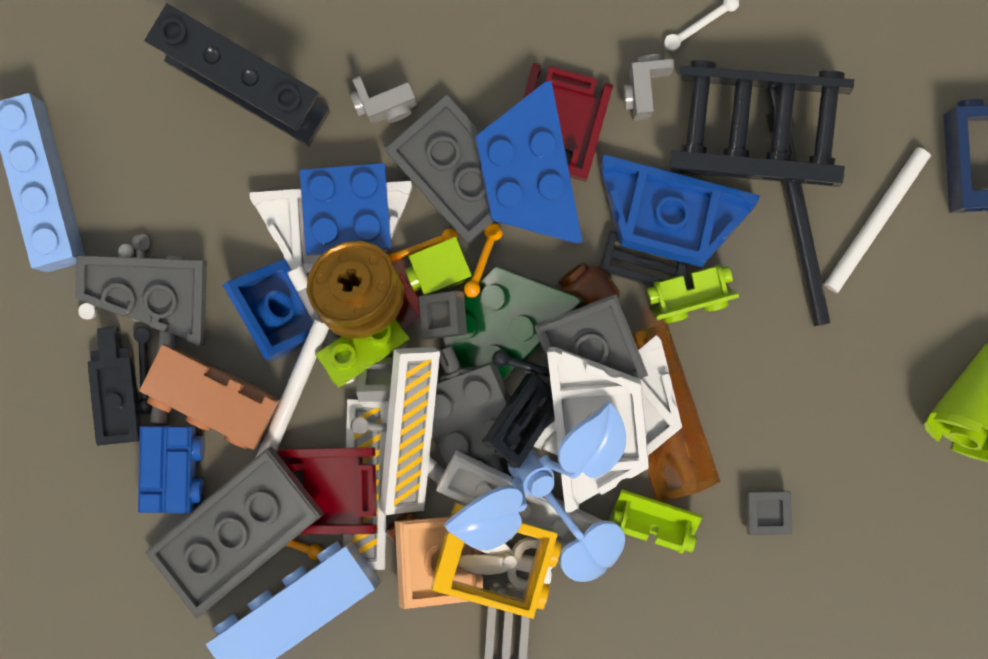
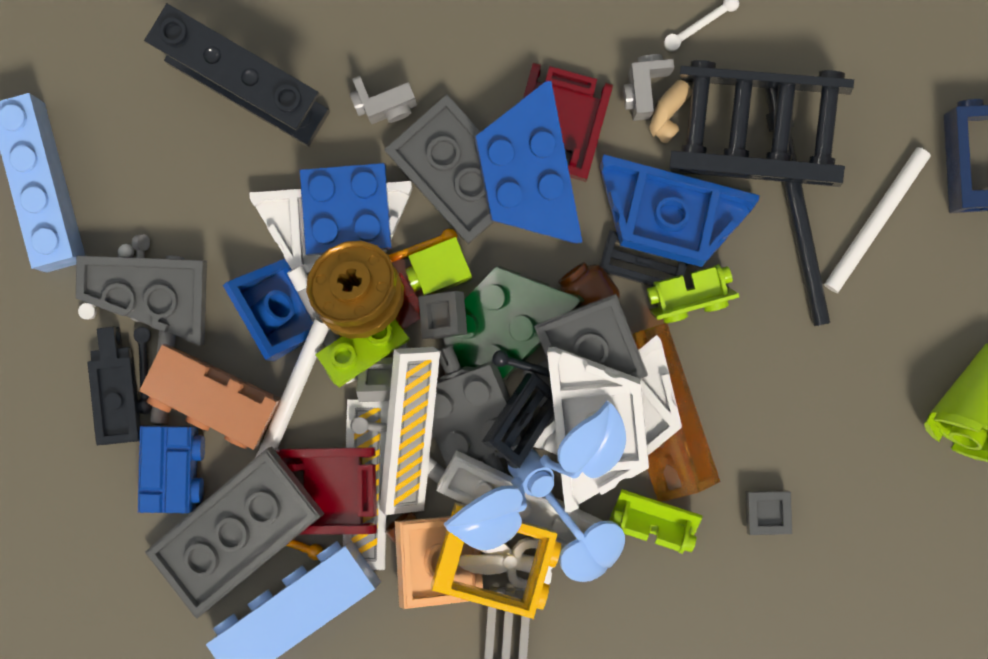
(493, 234): light orange hinge -> none
(666, 107): none -> tan arm

